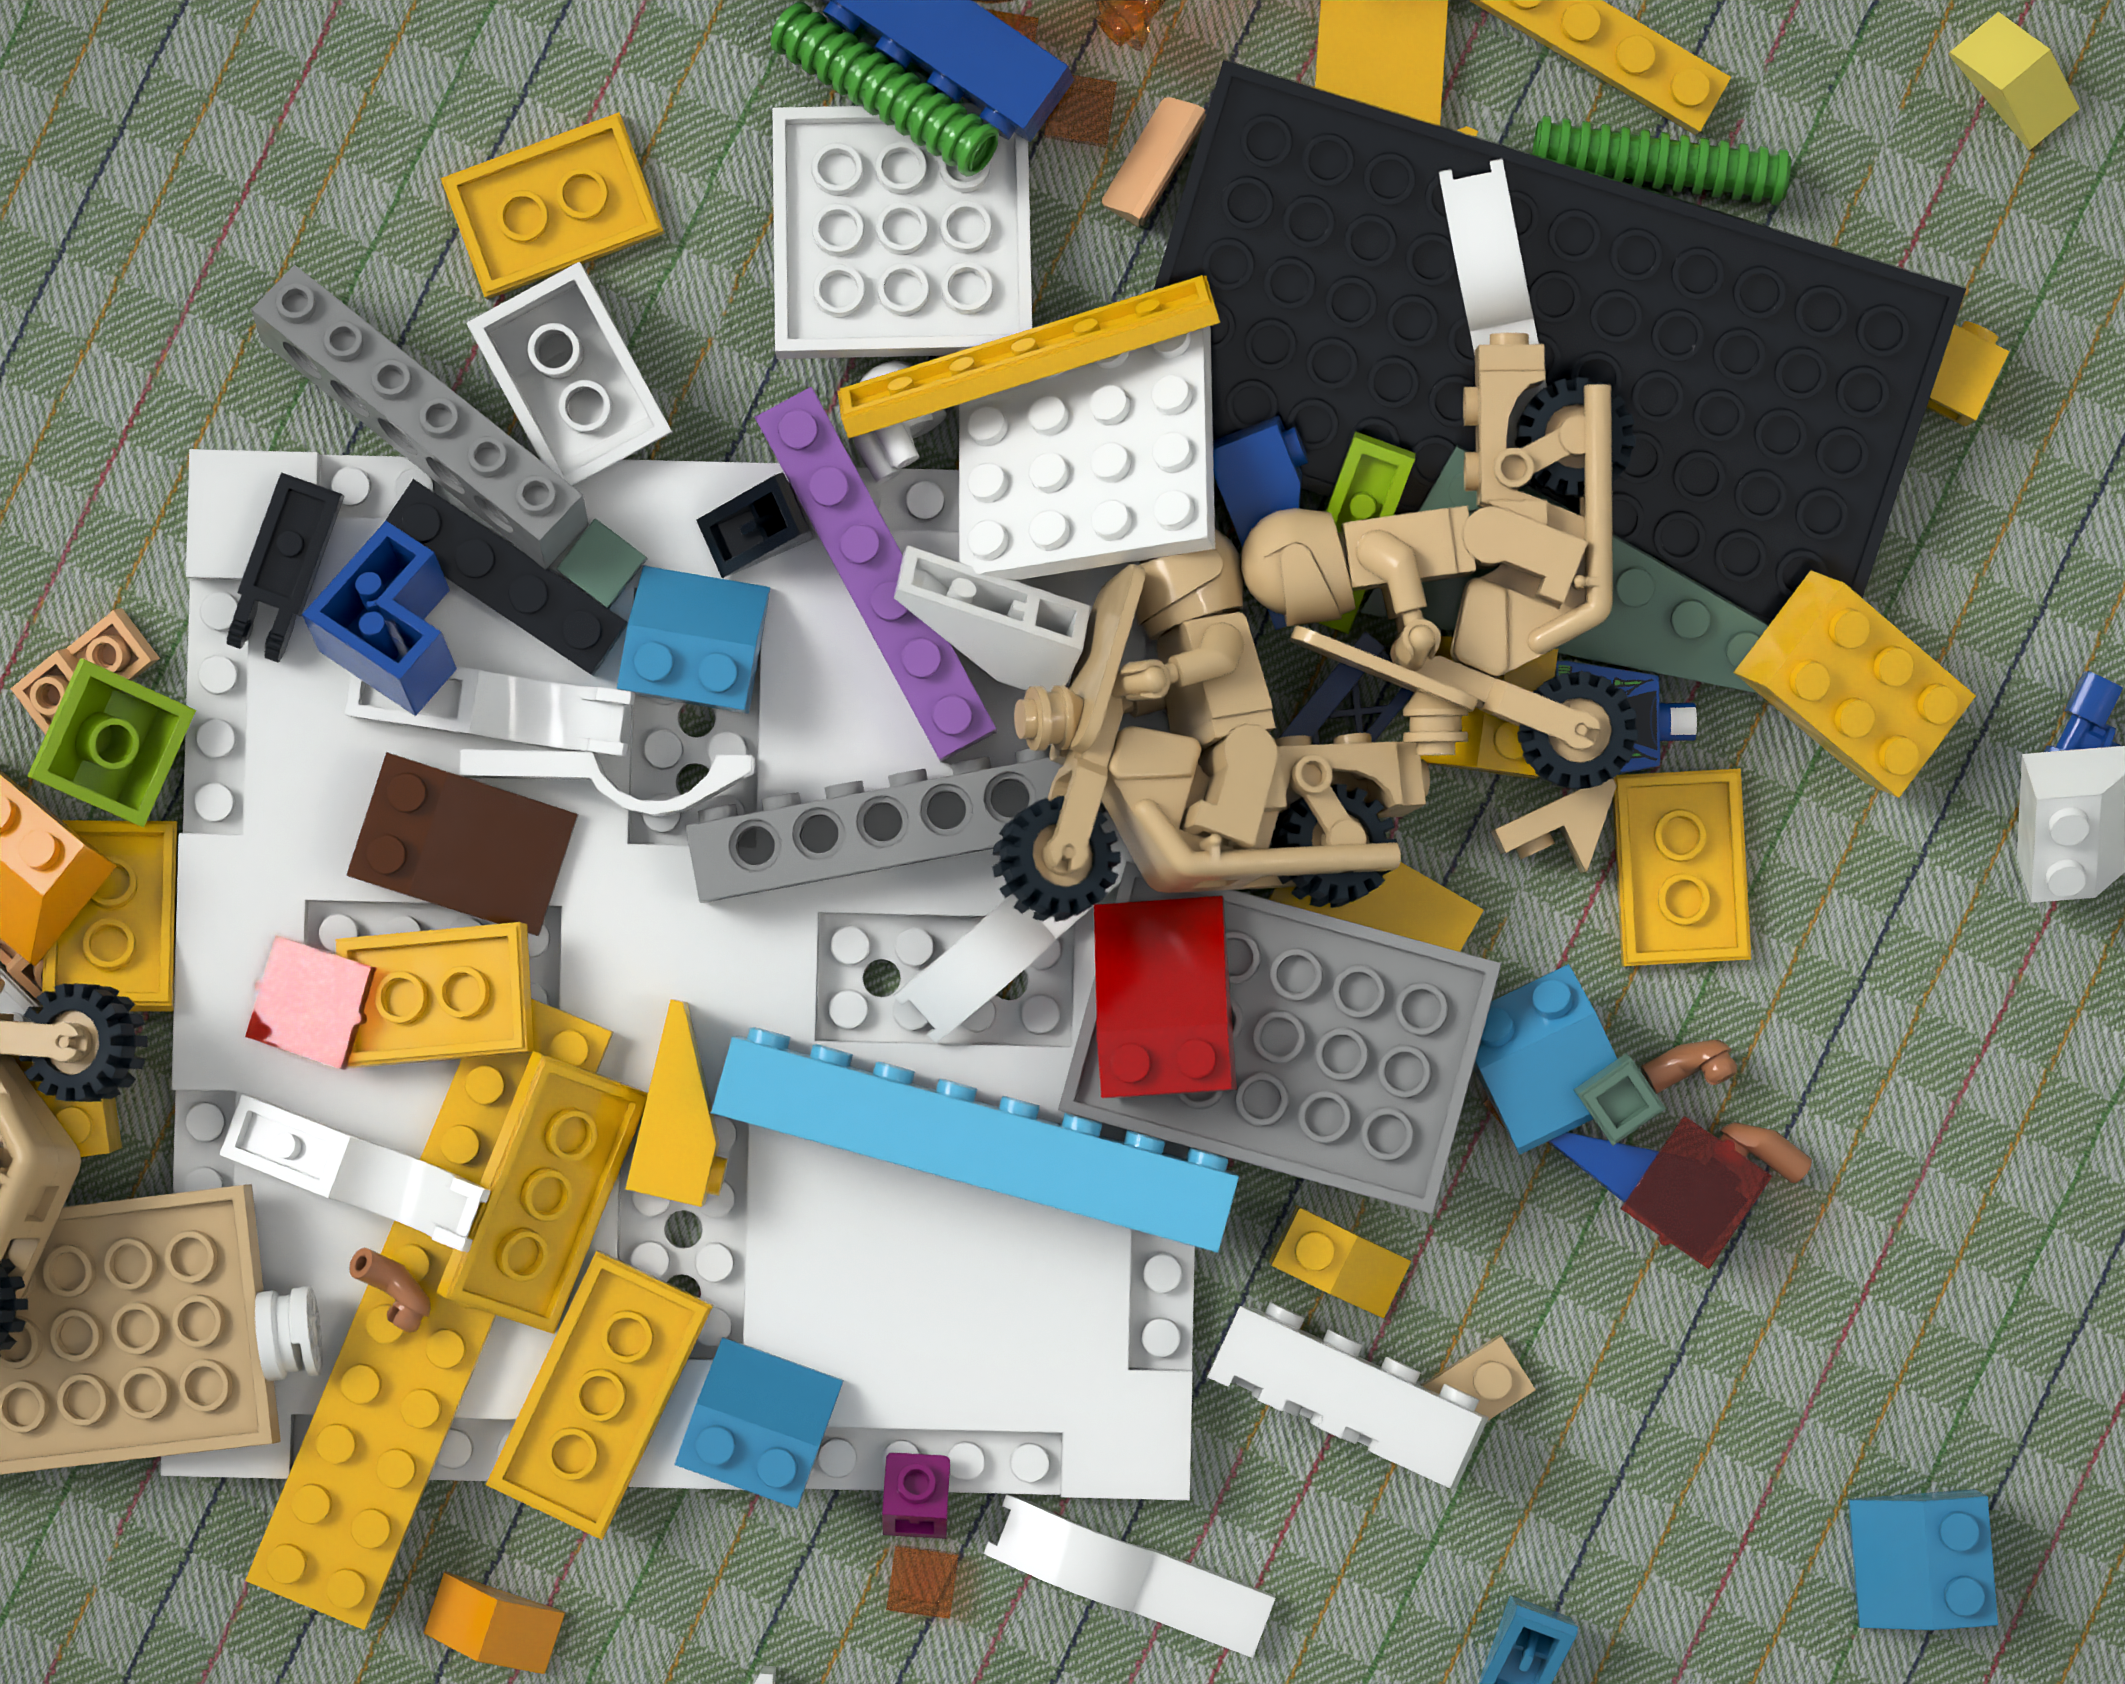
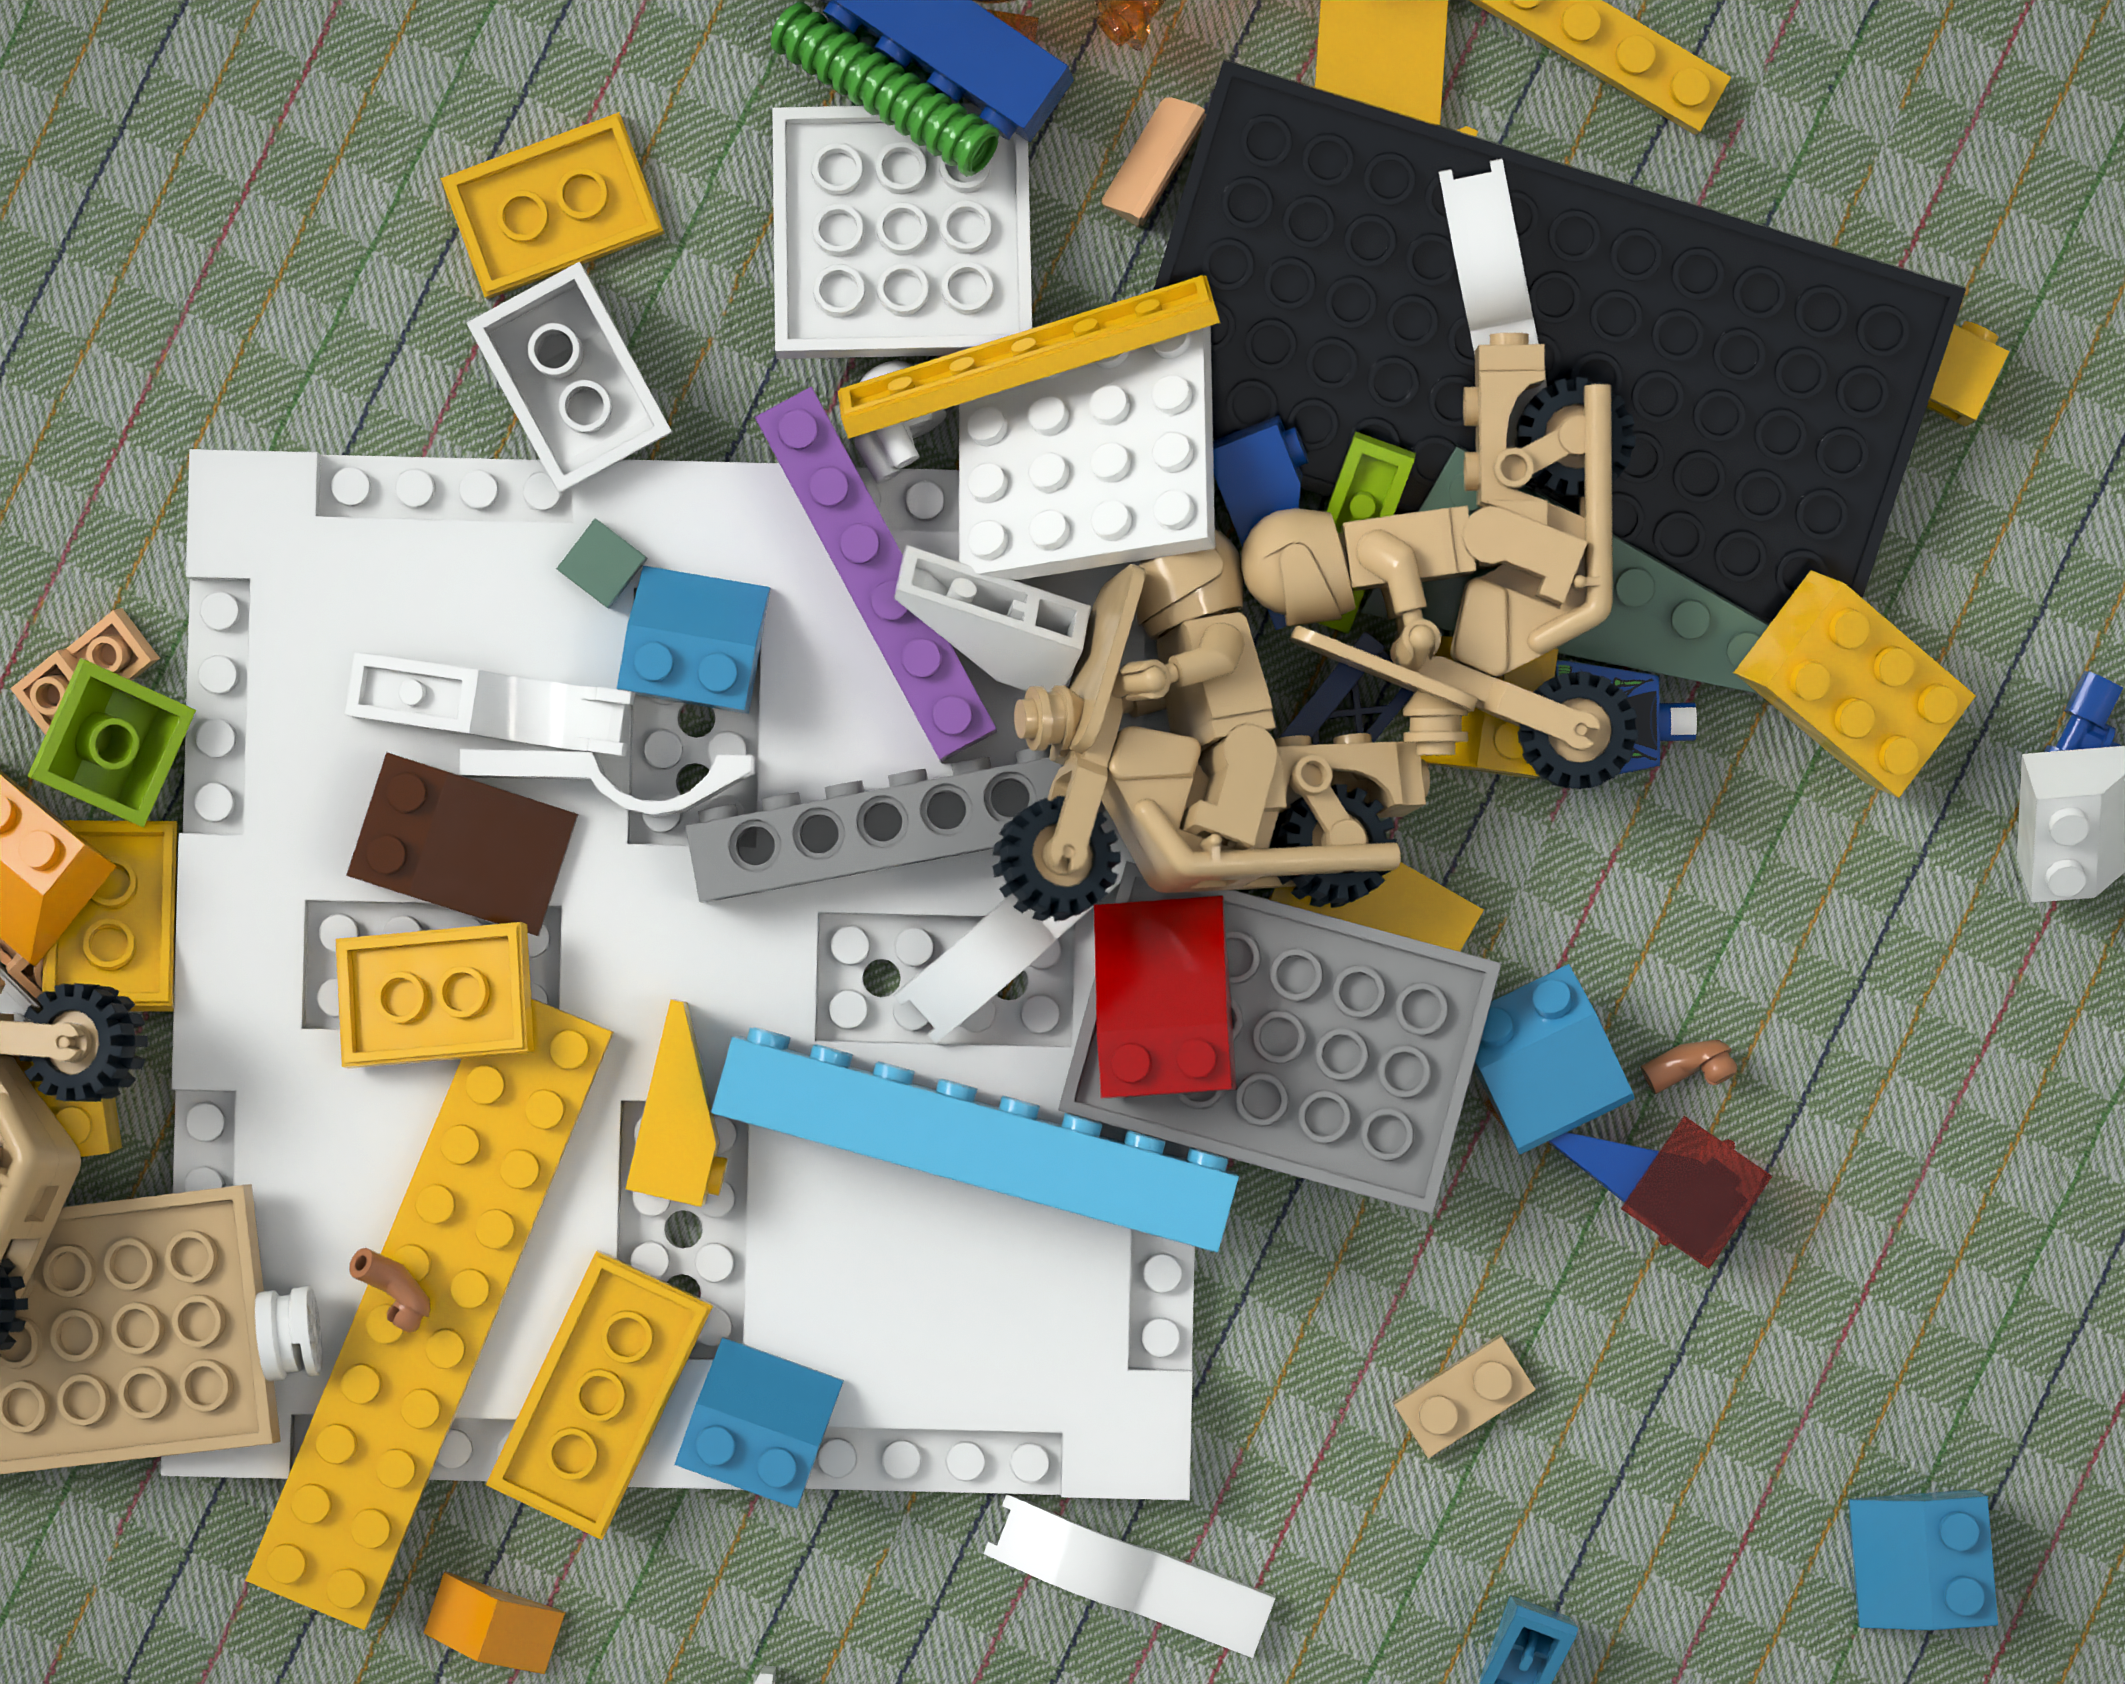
(285, 560): black hinge -> none
(310, 1002): clear red piece -> none
(354, 1171): white piece -> none
(376, 615): blue brick -> none
(420, 417): light grey brick -> none
(509, 579): black plate -> none
(546, 1192): yellow tile -> none
(754, 526): black slope -> none
(916, 1495): magenta bracket -> none
(922, 1581): clear orange tile -> none
(1083, 112): clear orange tile -> none
(1339, 1262): yellow slope -> none
(1349, 1394): white wedge -> none
(1577, 816): tan slope -> none
(1619, 1099): sand green tile -> none
(1667, 160): bright green piece -> none
(1681, 867): yellow tile -> none
(1770, 1148): nougat arm -> none
(2016, 78): light yellow slope -> none

